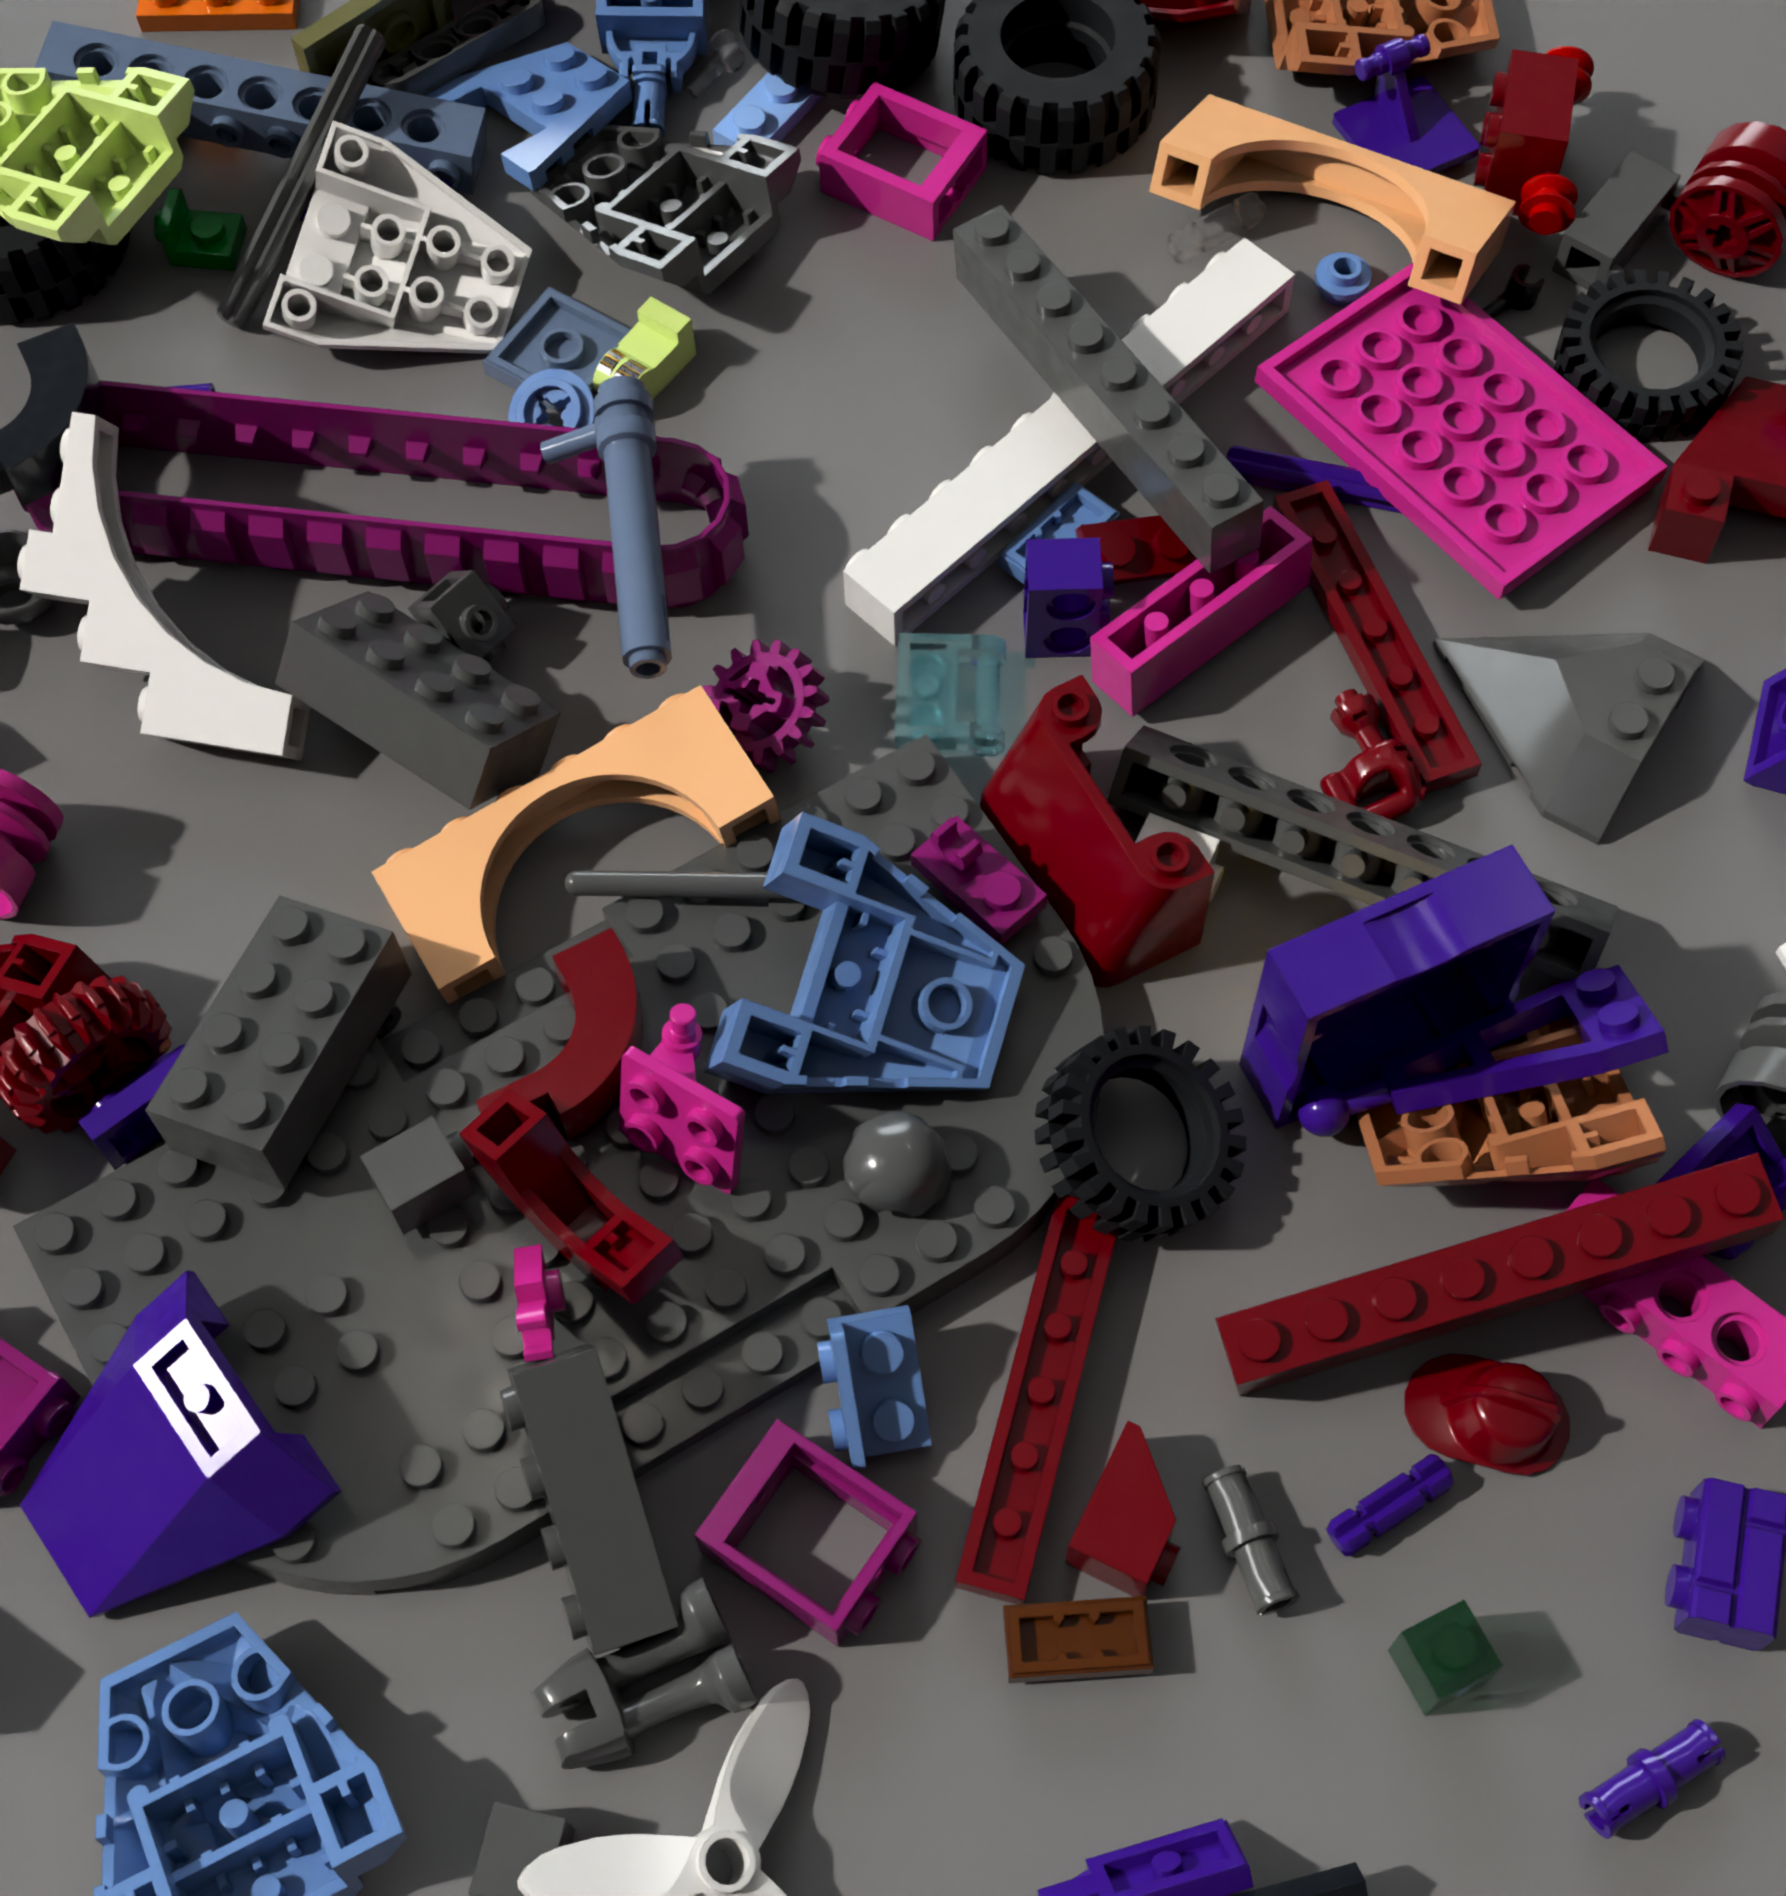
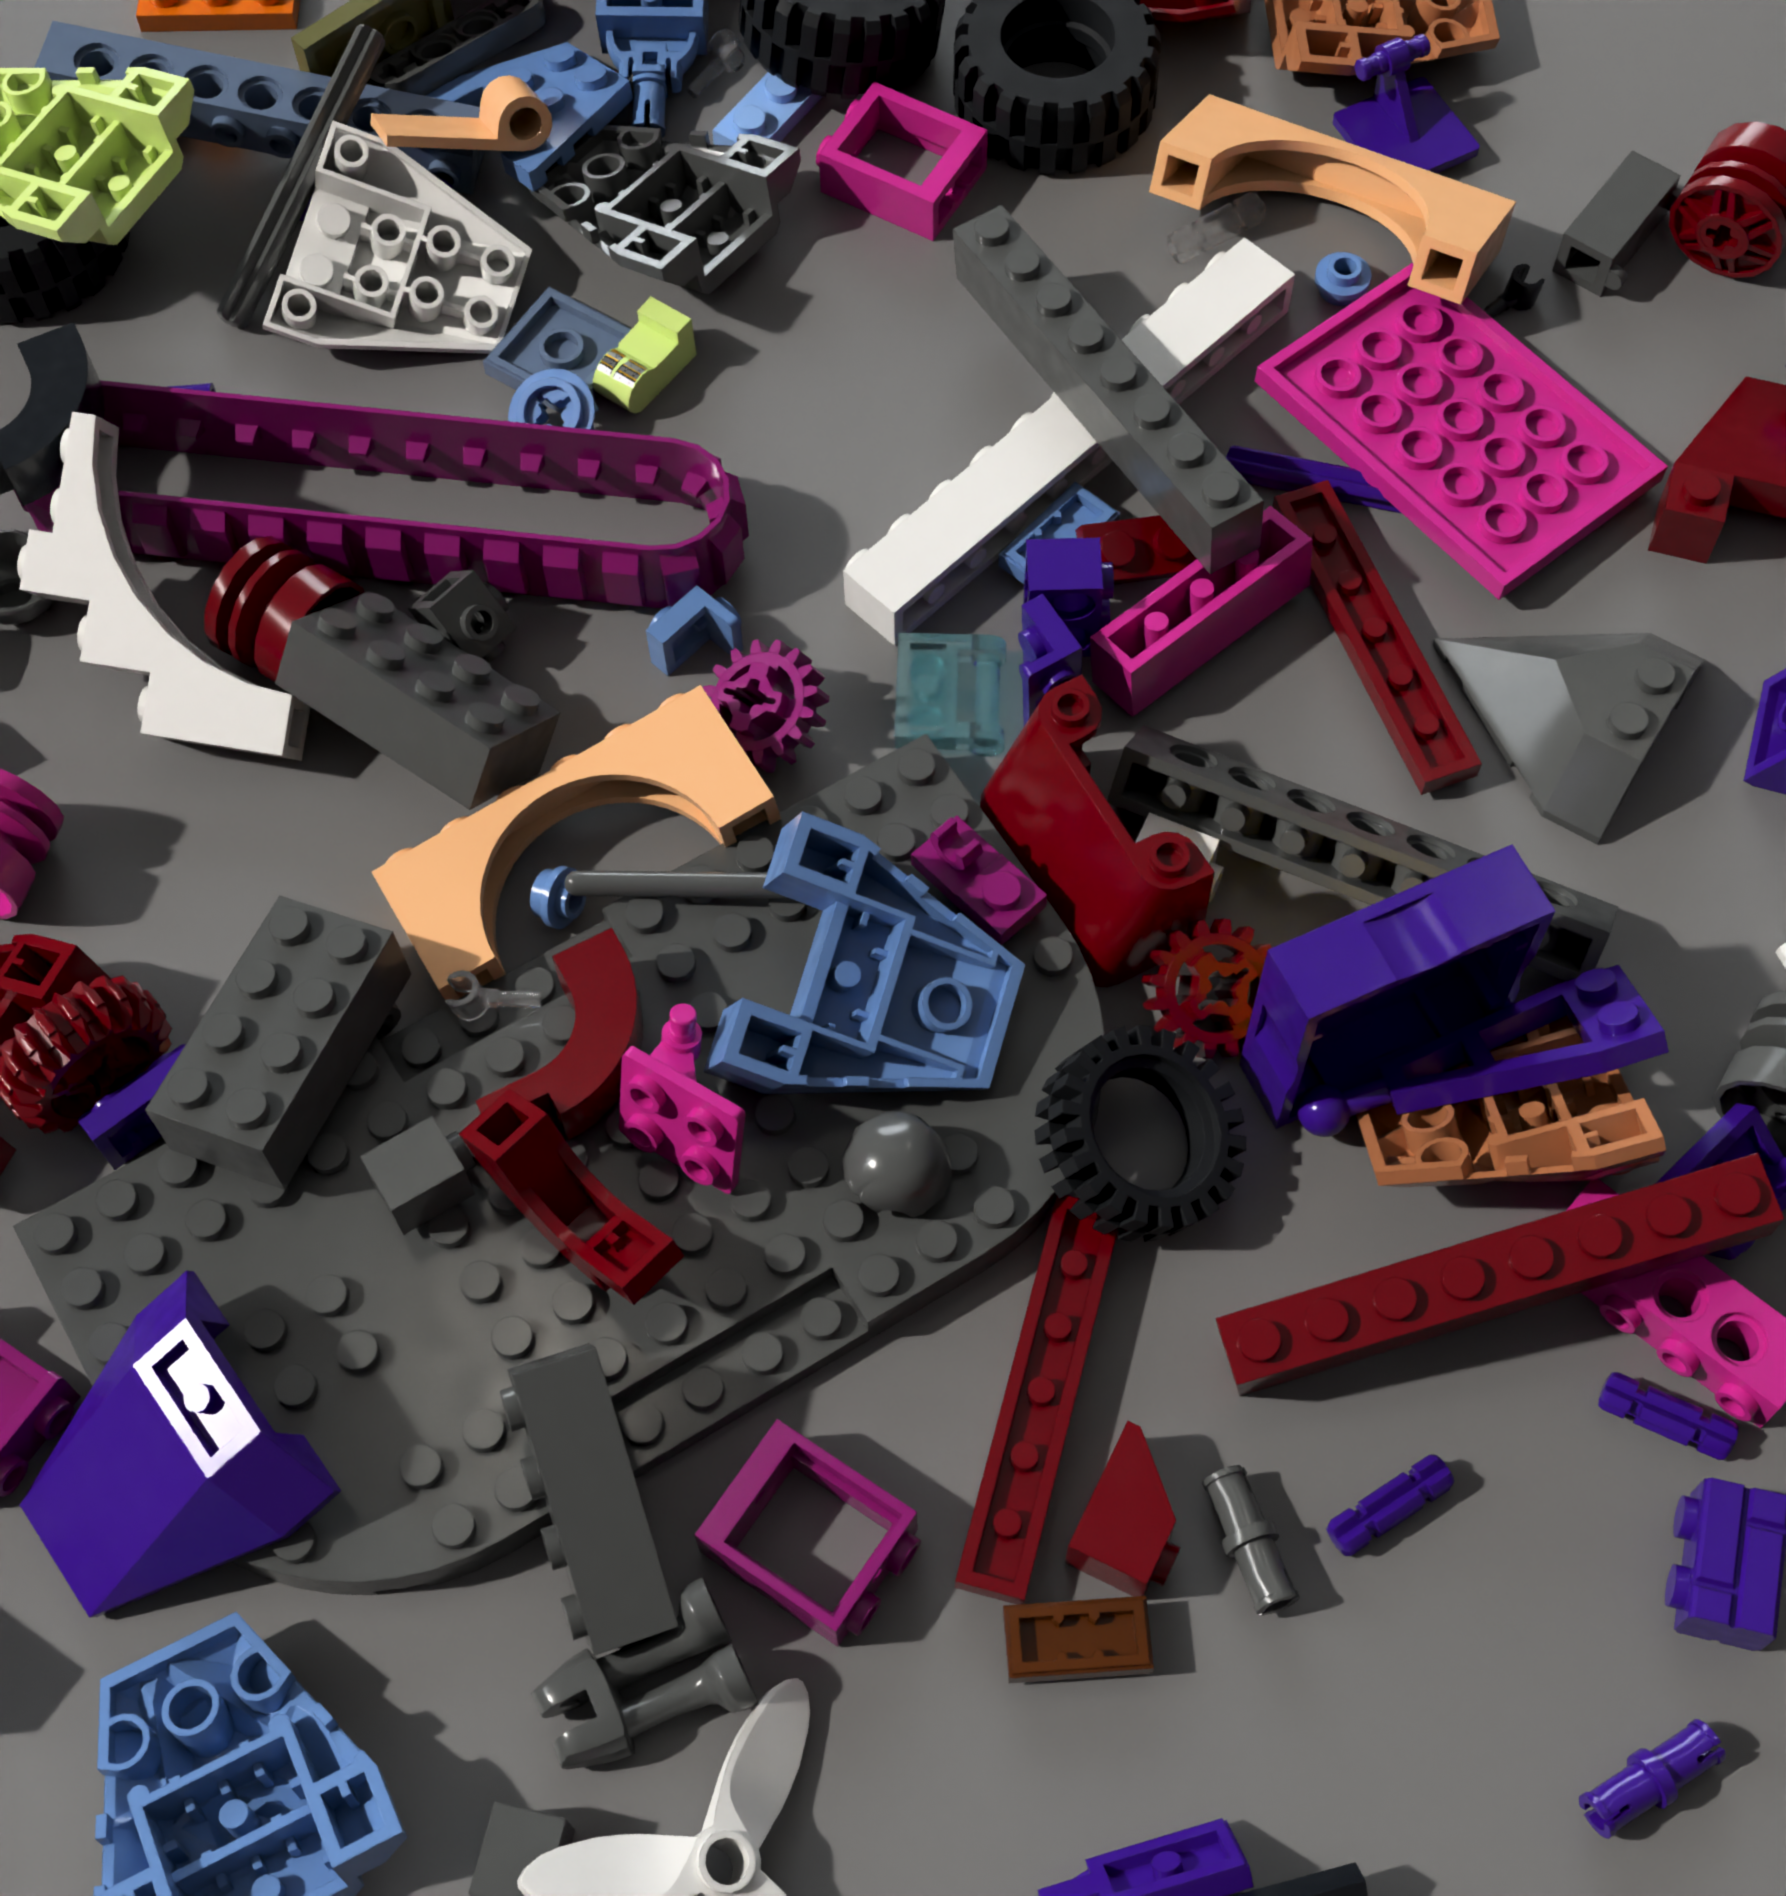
(198, 236): green bracket -> none
(260, 597): none -> dark red wheel
(482, 998): none -> clear hand
(508, 120): none -> light nougat door
(538, 1297): dark pink plate -> none
(552, 901): none -> medium blue plate
(626, 445): sand blue cylinder -> none
(688, 625): none -> medium blue bracket
(877, 1384): medium blue bracket -> none
(1049, 652): none -> dark purple bracket
(1195, 968): none -> dark red gear
(1378, 767): dark red piece -> none
(1444, 1657): clear green brick -> none
(1487, 1413): dark red piece -> none
(1532, 135): dark red brick -> none
(1661, 306): black tyre -> none
(1668, 1415): none -> dark purple axle

